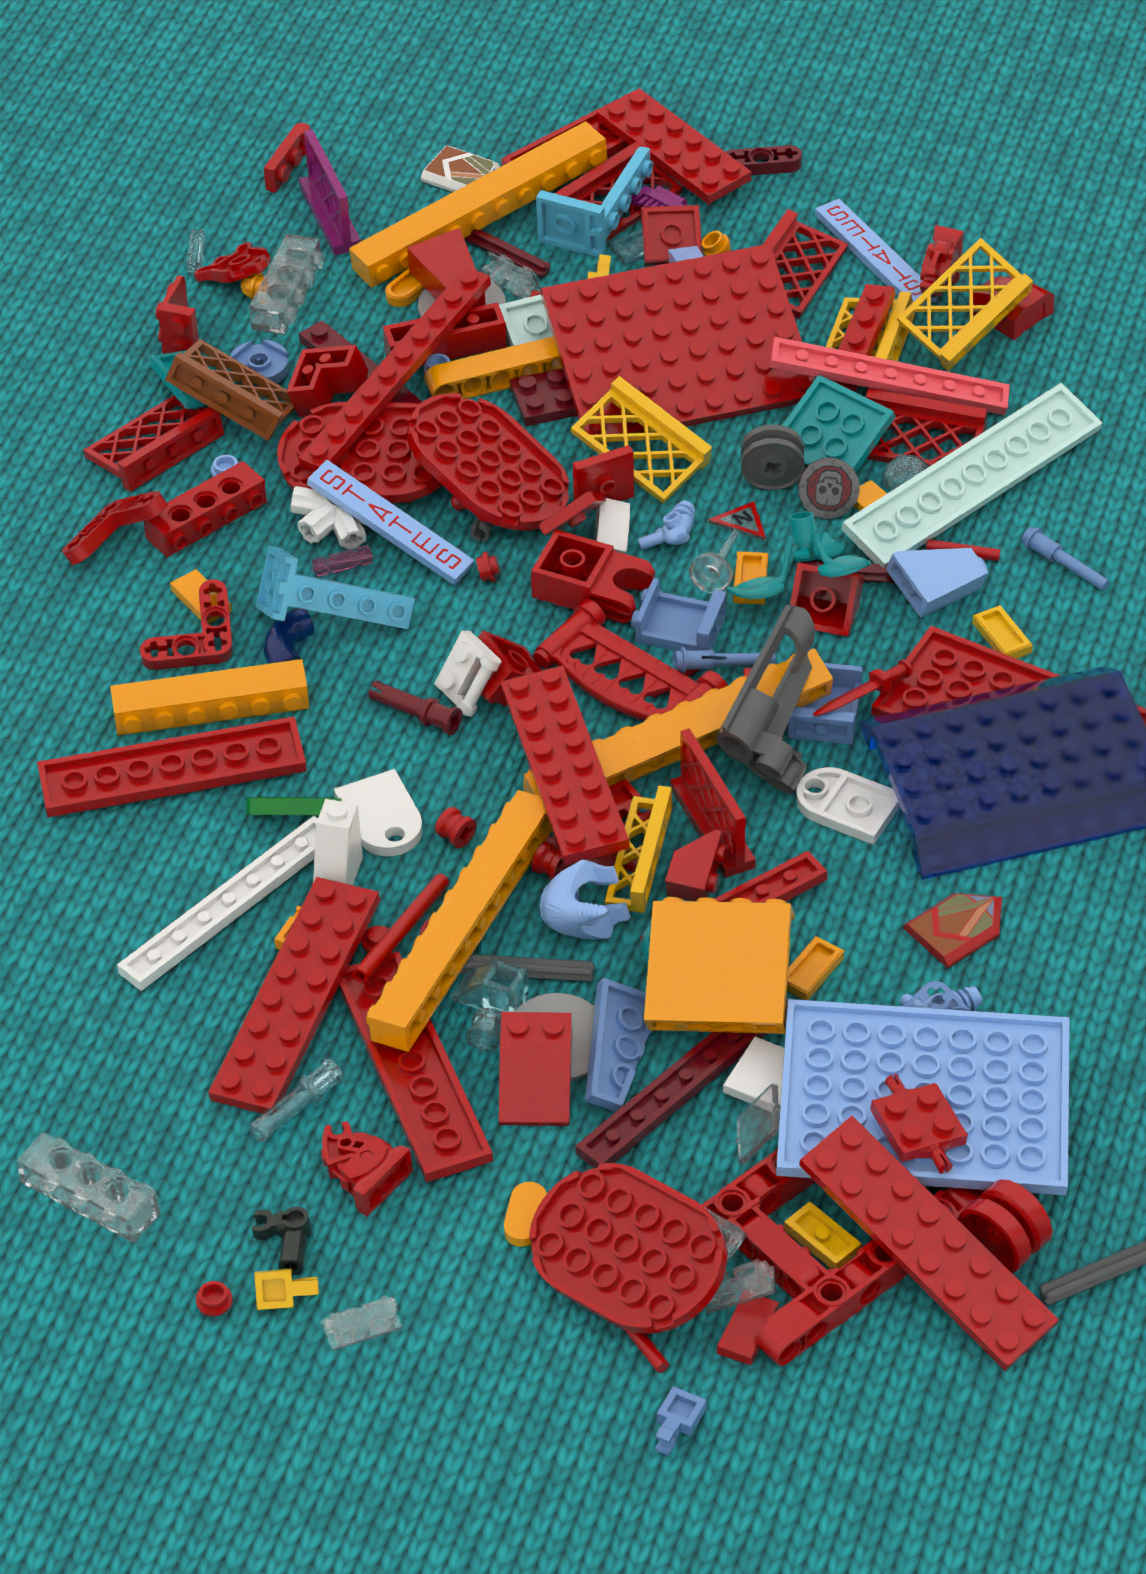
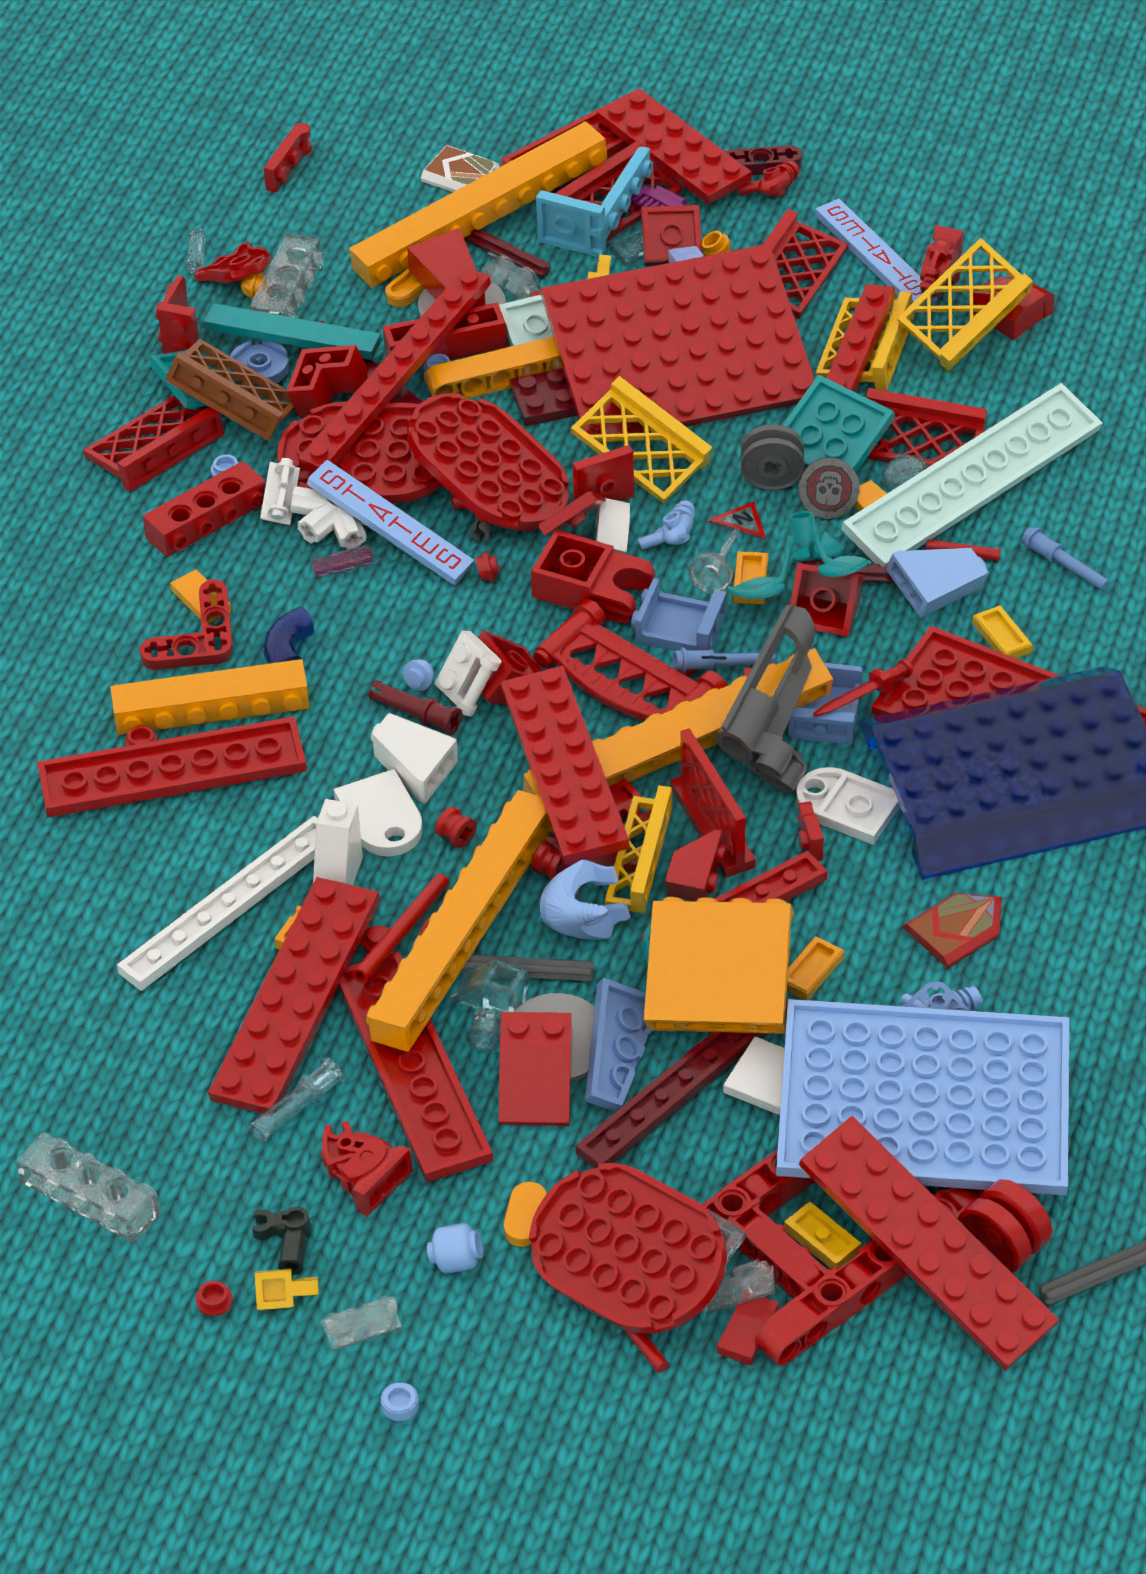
(116, 514): red beam -> none
(139, 735): none -> red plate
(278, 492): none -> white hinge
(284, 588): medium azure bracket -> none
(286, 805): green beam -> none
(288, 330): none -> teal tile
(327, 198): magenta fence -> none
(399, 1401): none -> light blue tile
(416, 753): none -> white slope
(418, 674): none -> light blue plate
(455, 1248): none -> light blue head
(678, 1414): medium blue plate -> none
(758, 1123): clear piece -> none
(773, 181): none -> red piece
(810, 836): none -> red plate
(888, 375): coral plate -> none
(918, 1123): red plate -> none

